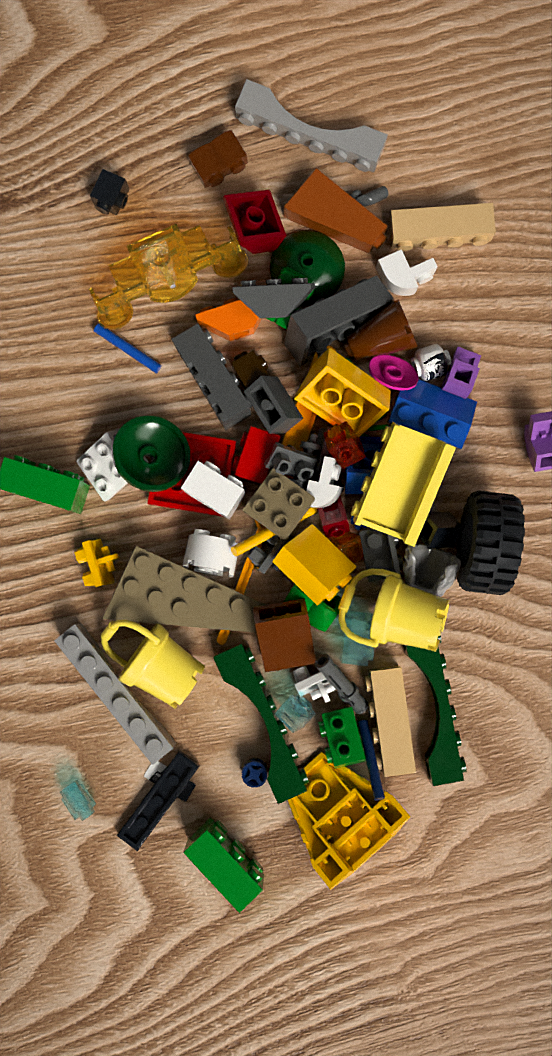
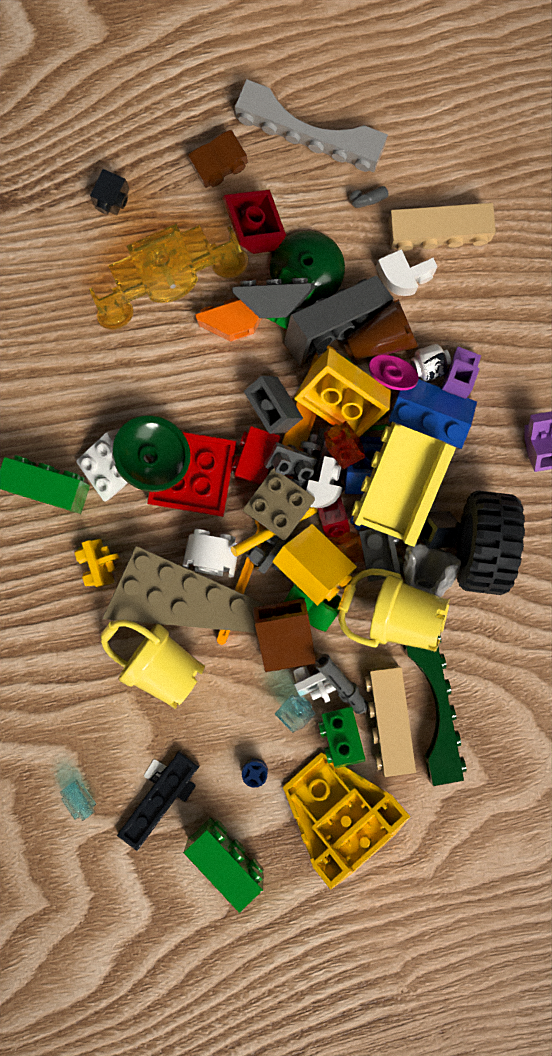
(124, 706): light grey arch -> none
(128, 348): blue bar -> none
(212, 376): dark grey wedge -> none
(213, 489): white brick -> none
(249, 367): dark brown brick -> none
(284, 775): dark green arch -> none
(333, 212): dark orange slope -> none
(352, 651): clear light blue brick -> none
(371, 760): dark blue bar -> none

